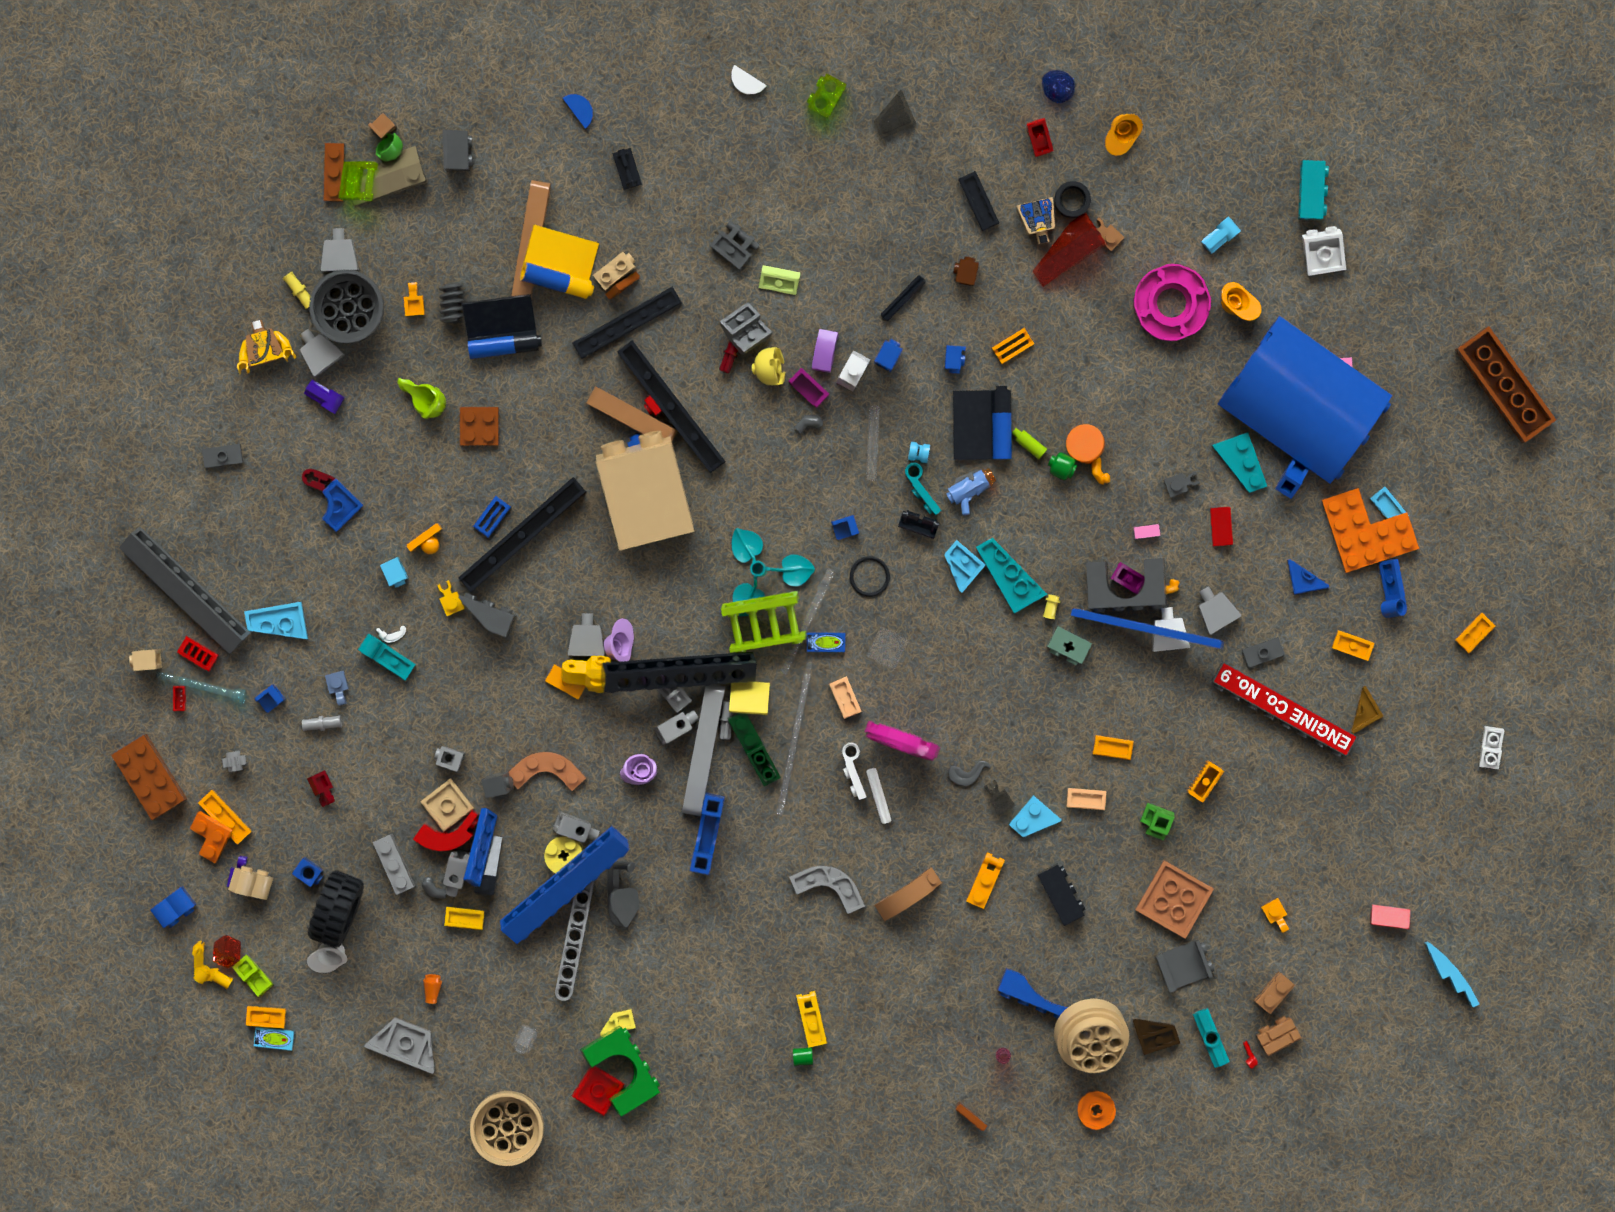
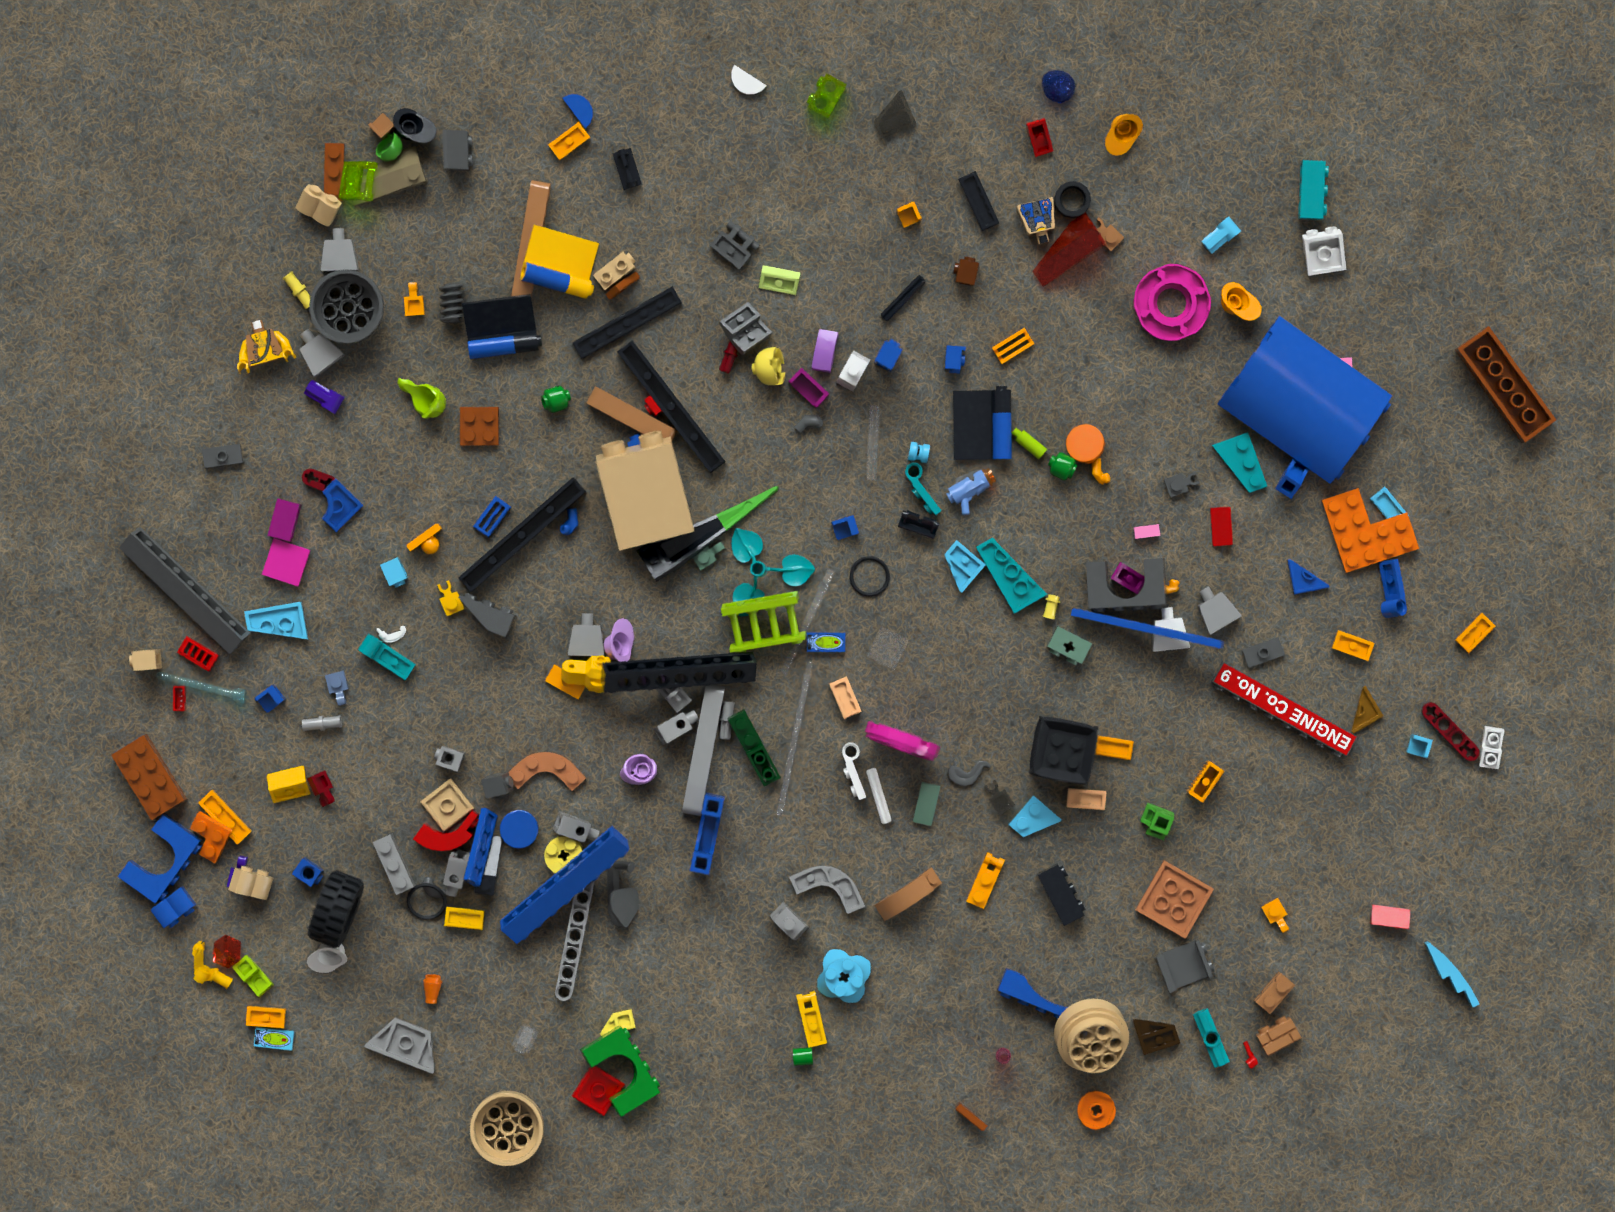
(184, 845): none -> blue arch
(234, 761): light grey gear -> none
(284, 520): none -> magenta panel
(286, 562): none -> dark pink tile
(288, 784): none -> yellow panel
(318, 205): none -> tan brick
(414, 126): none -> black piece
(422, 916): none -> black tyre
(519, 829): none -> blue tile
(555, 399): none -> green head
(569, 141): none -> light orange plate
(571, 524): none -> blue arm
(672, 553): none -> black plate
(707, 556): none -> sand green plate
(749, 698): light yellow piece -> none
(789, 921): none -> light grey torso
(837, 962): none -> medium azure brick
(908, 214): none -> light orange panel
(926, 803): none -> sand green slope
(1063, 750): none -> black piece
(1419, 746): none -> medium azure panel
(1448, 733): none -> dark red beam

